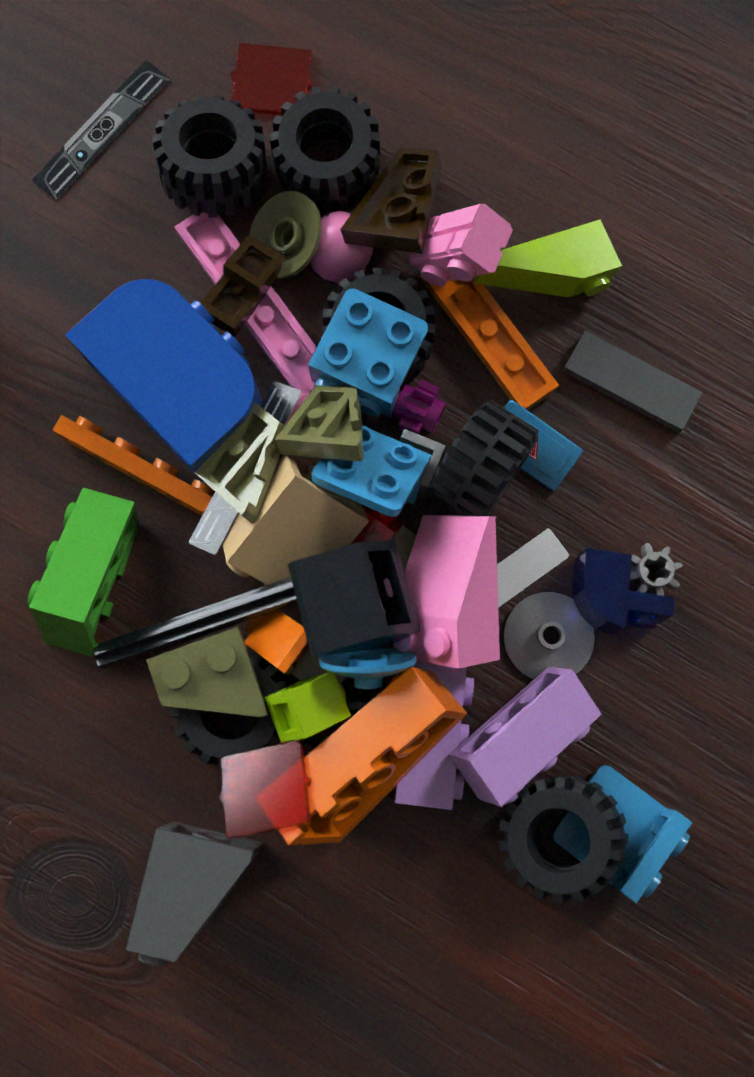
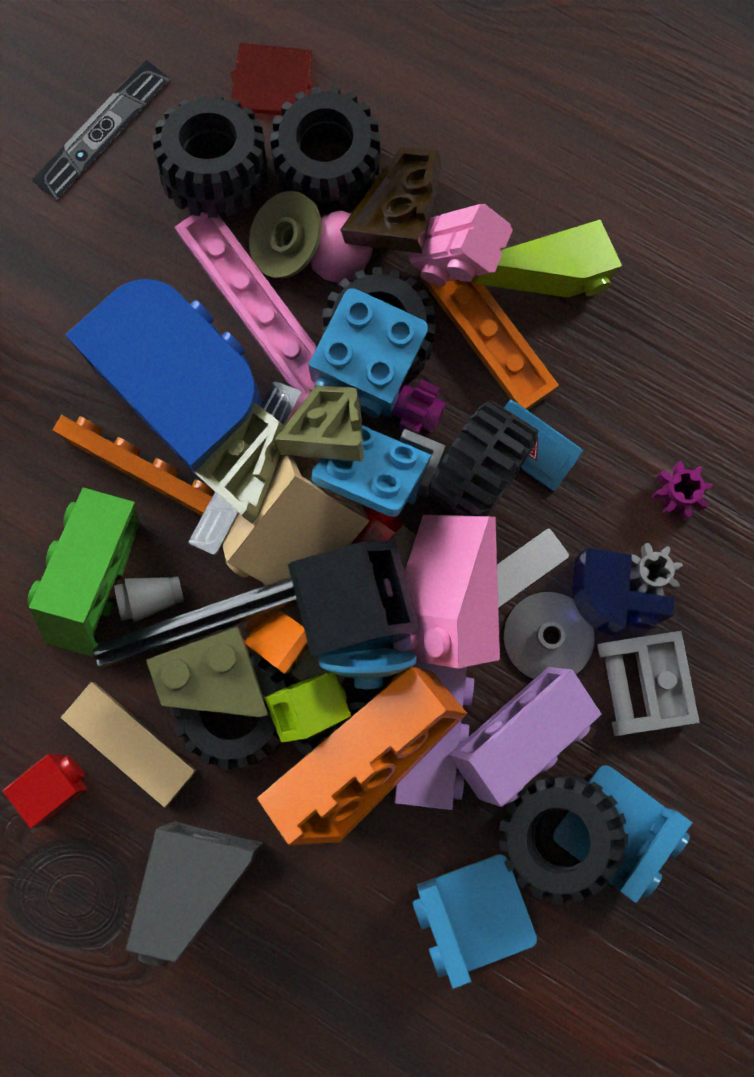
(46, 789): none -> red brick
(129, 744): none -> tan tile
(147, 596): none -> light grey cone
(243, 284): dark brown slope -> none
(265, 789): clear red piece -> none
(474, 917): none -> dark azure bracket
(632, 382): dark grey tile -> none
(663, 680): none -> light grey plate
(687, 480): none -> magenta gear

